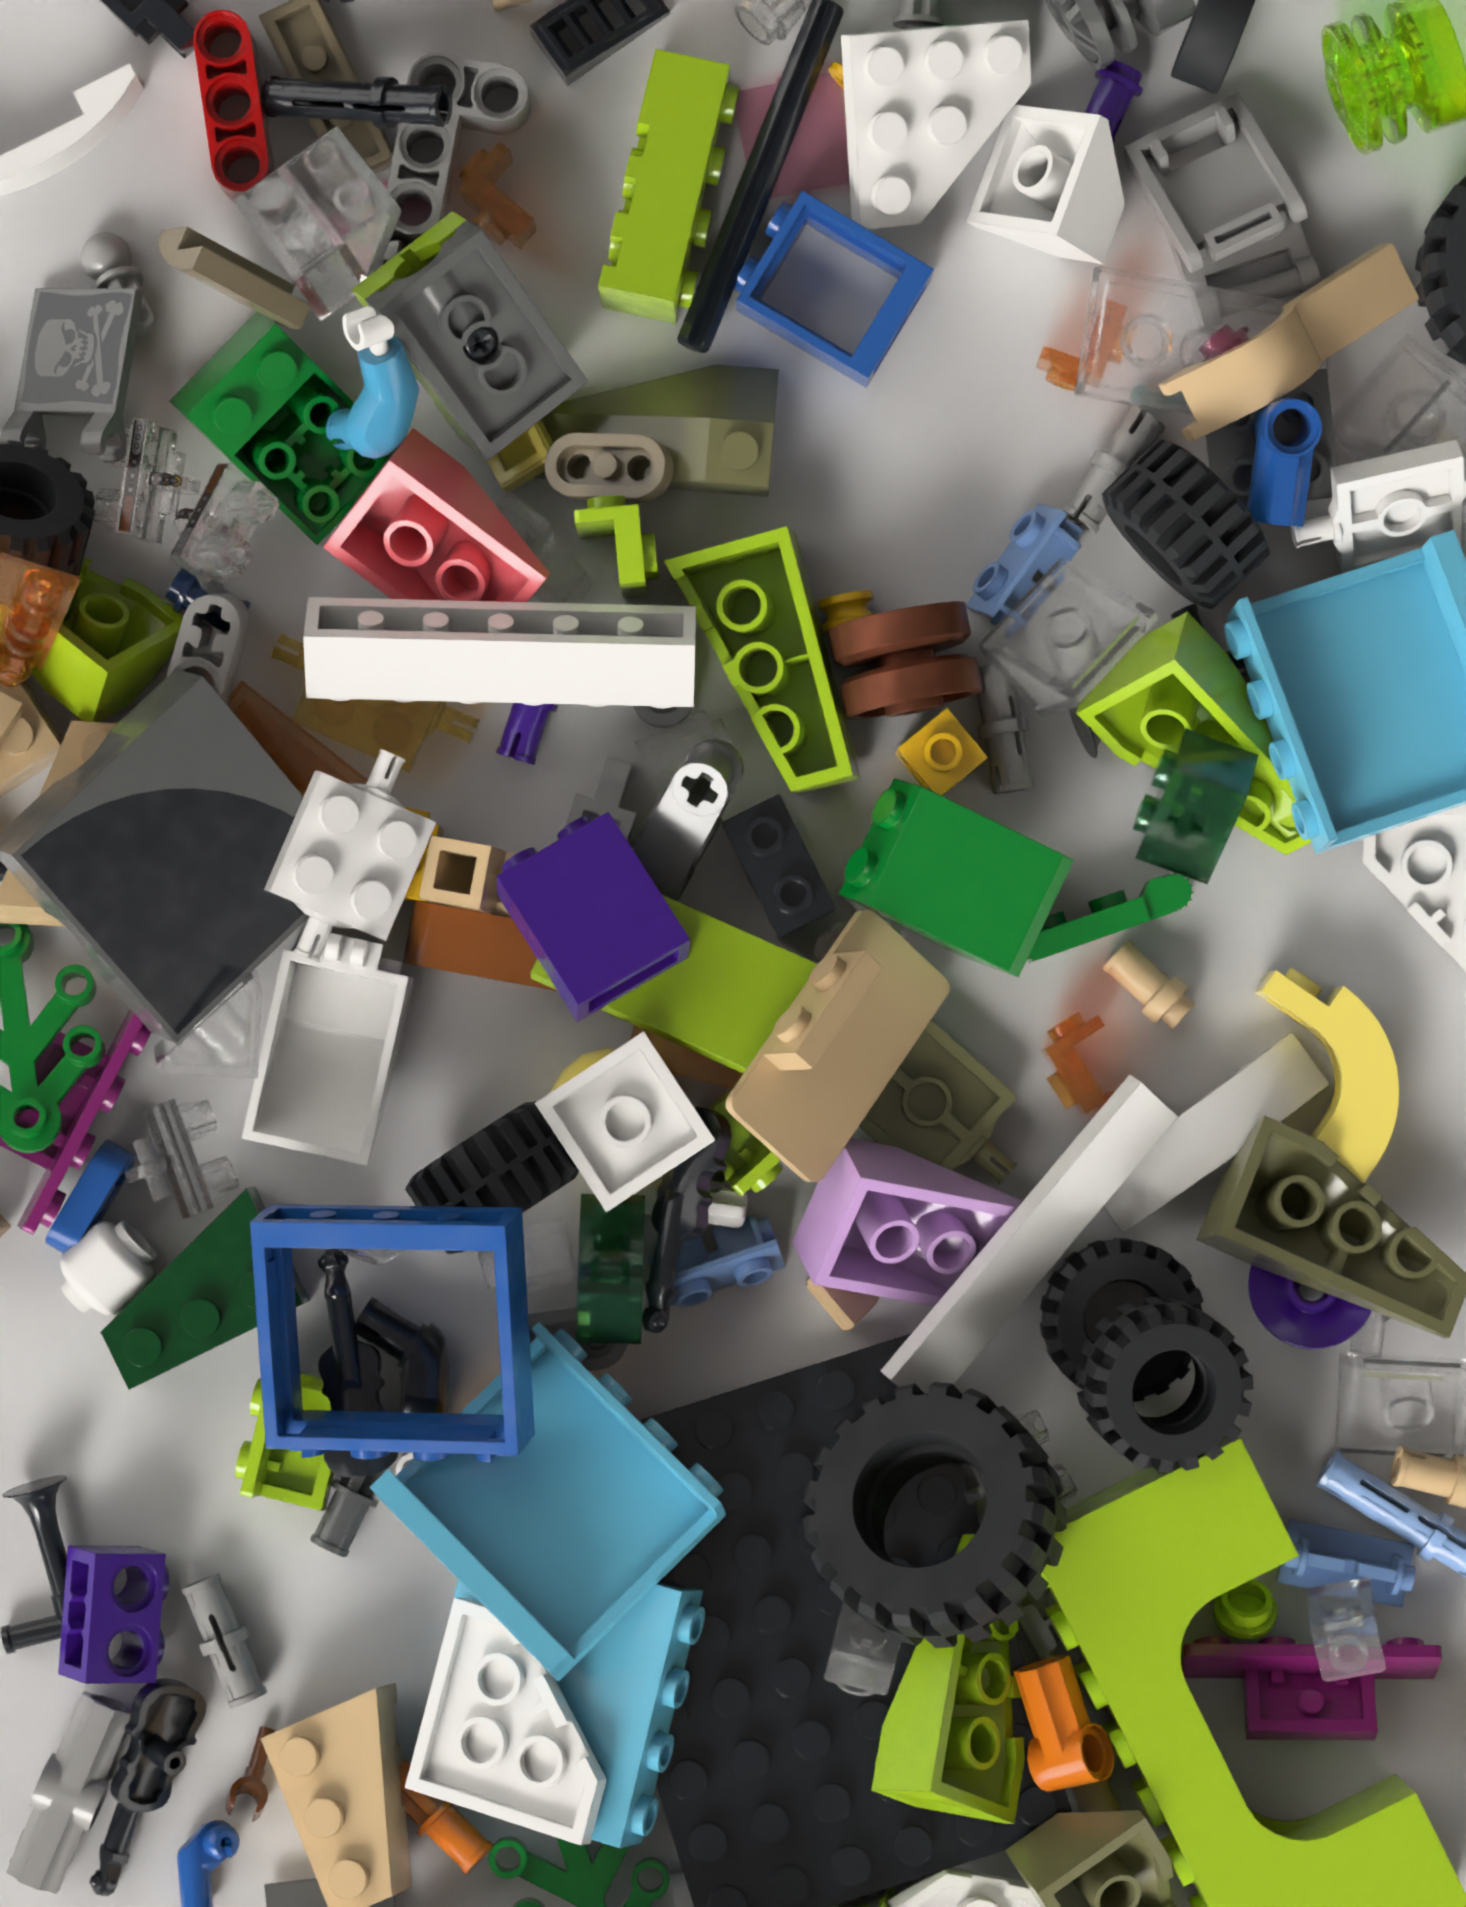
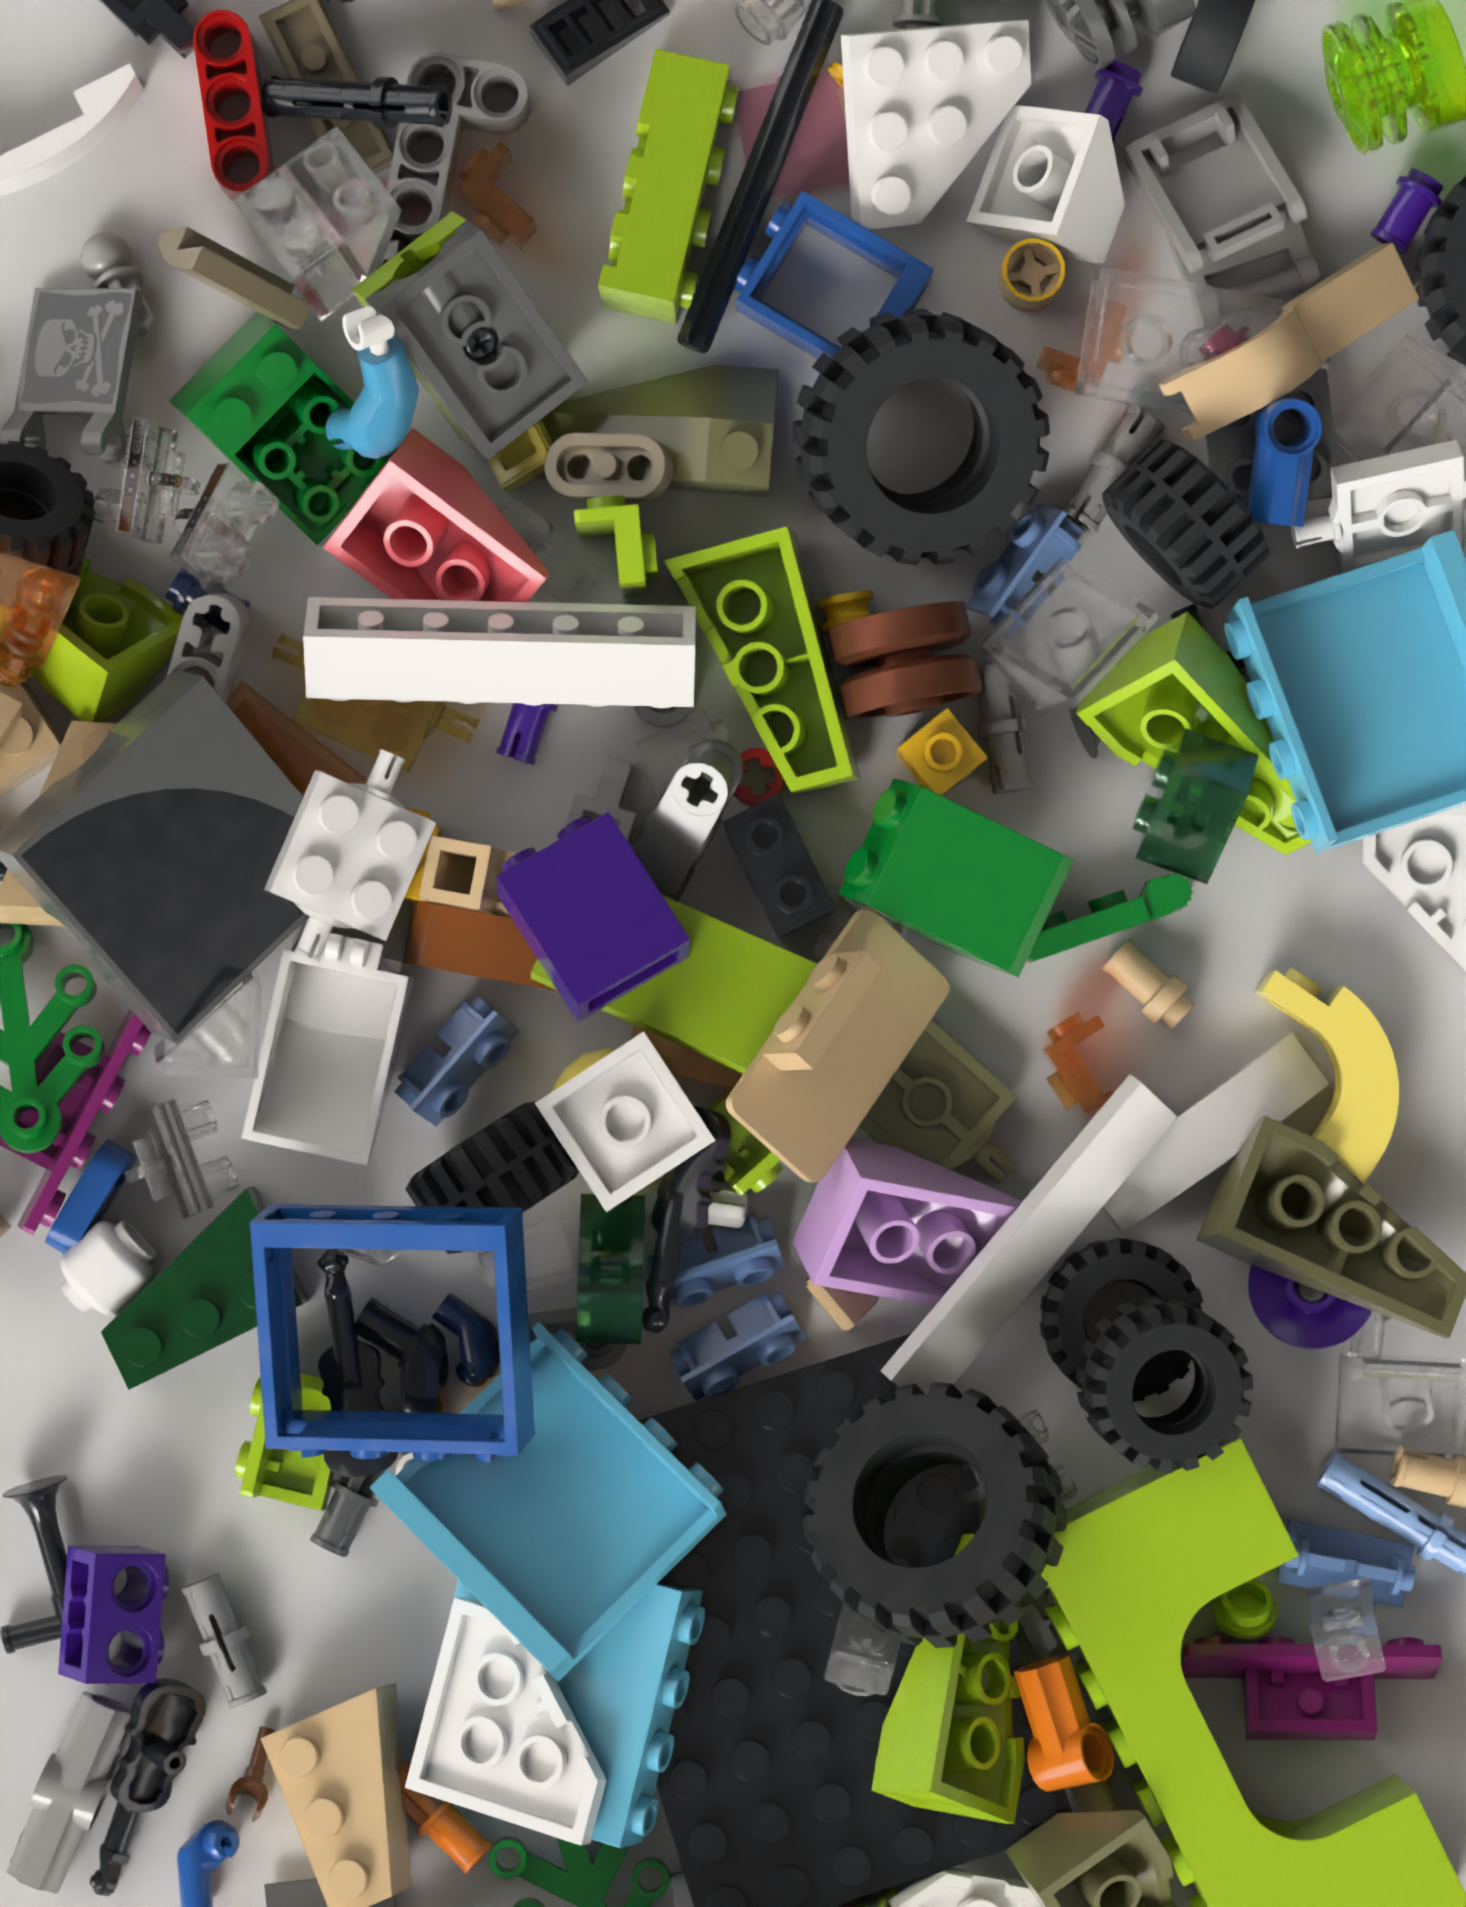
(440, 1085): none -> medium blue hinge
(476, 1340): none -> dark blue arm
(745, 793): none -> red bush
(764, 1337): none -> medium blue hinge
(985, 485): none -> black tyre
(1031, 262): none -> tan wheel
(1408, 209): none -> dark purple pin

